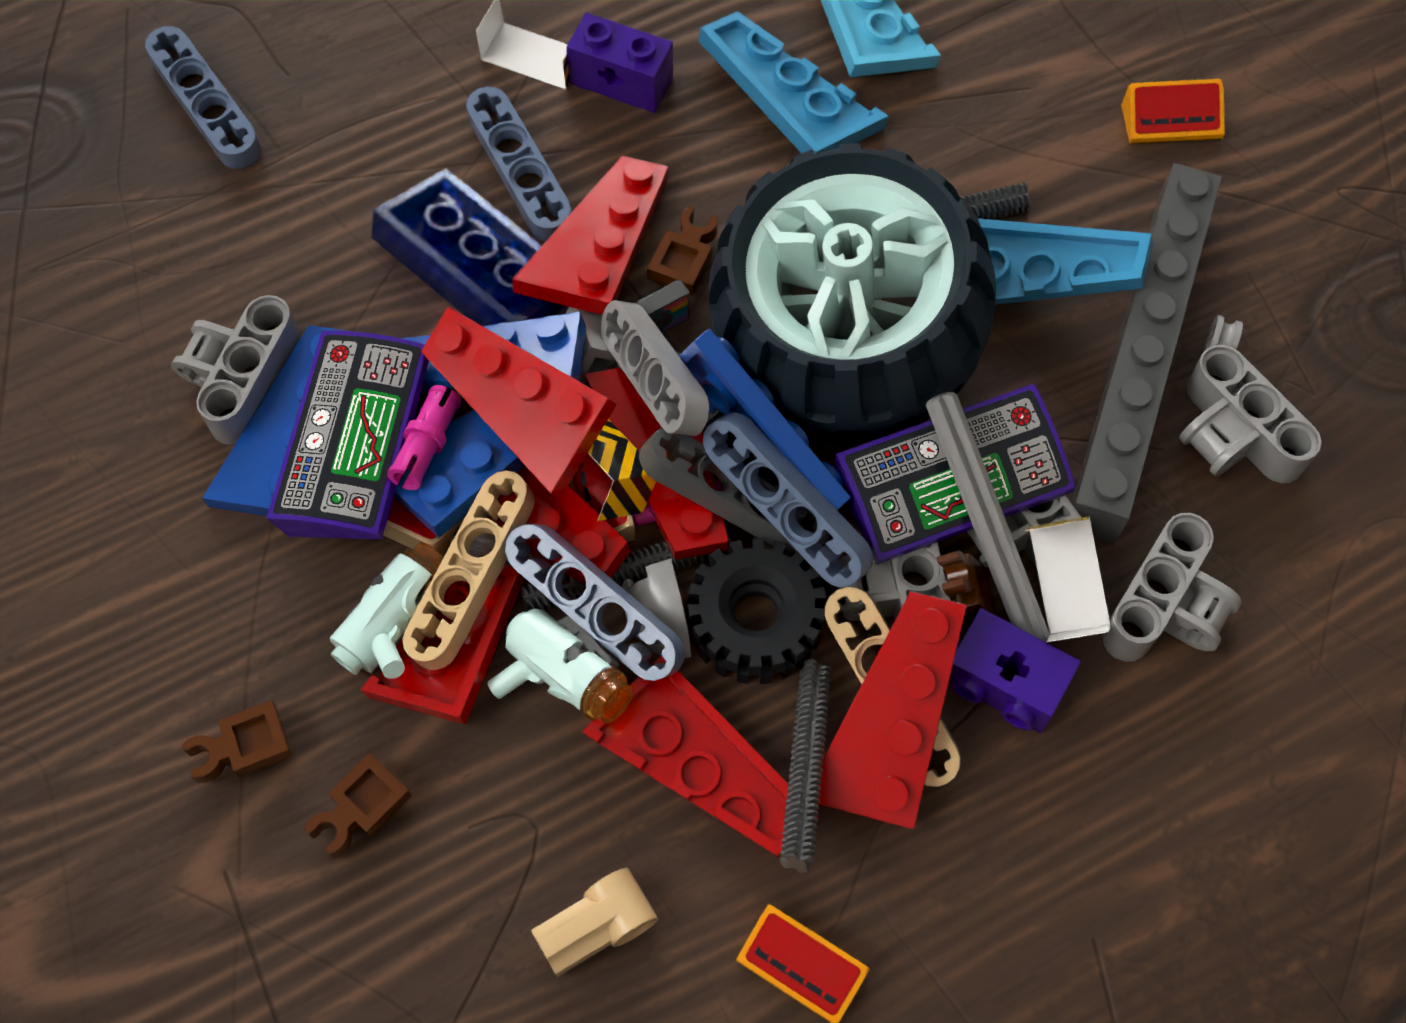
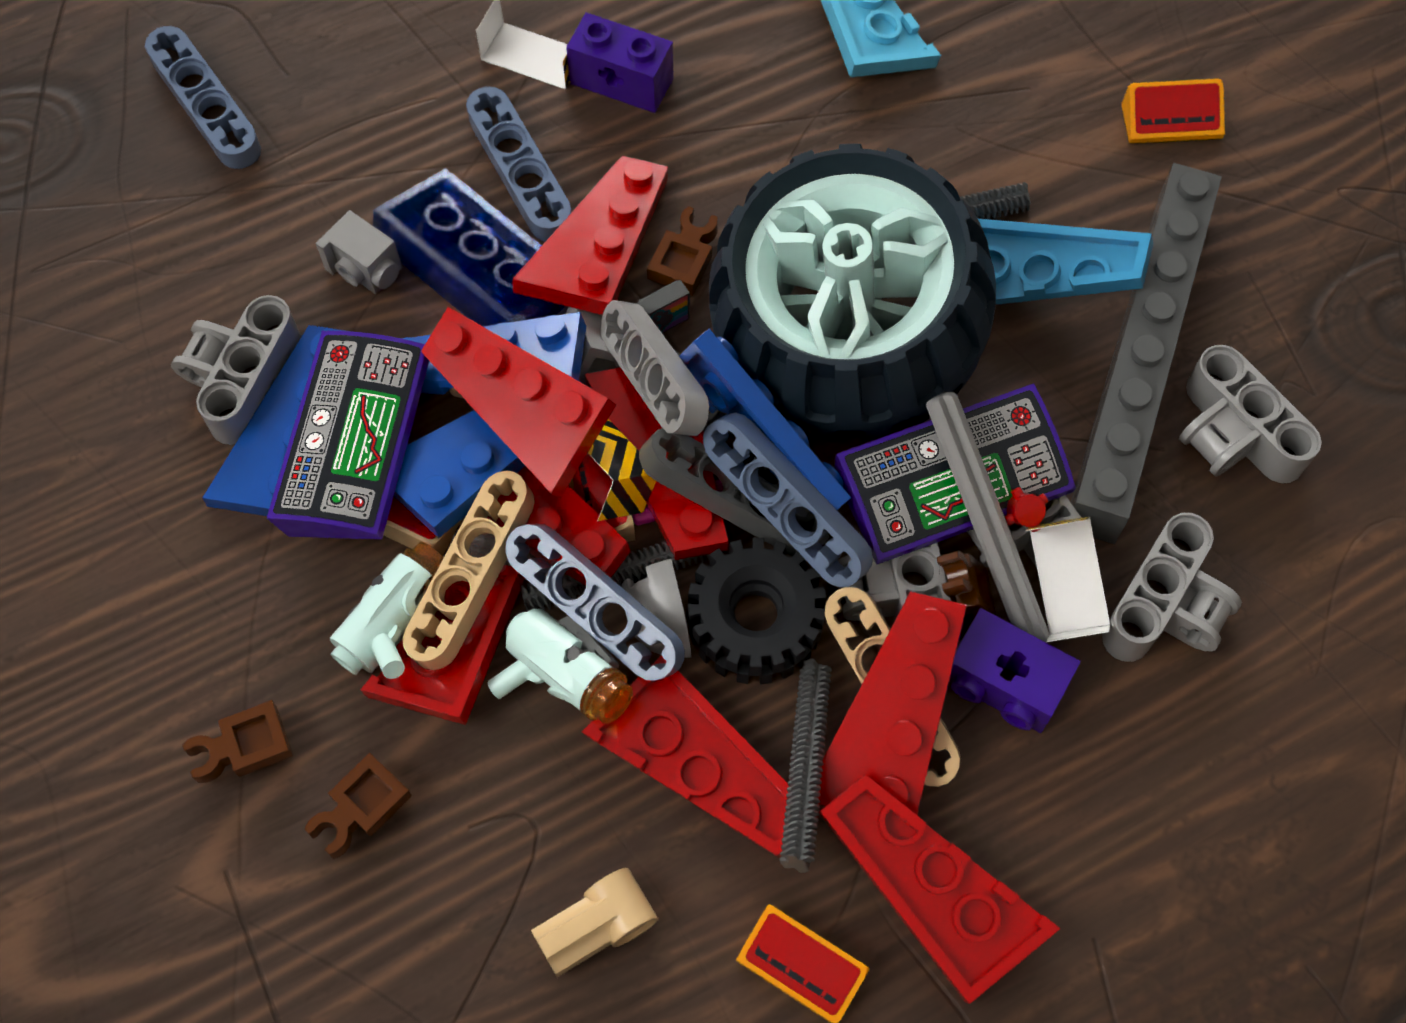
(359, 253): none -> light grey brick
(424, 437): dark pink pin -> none
(787, 88): dark azure wing -> none
(948, 902): none -> red wing
(1026, 509): none -> red piece
(1224, 333): light grey bush -> none

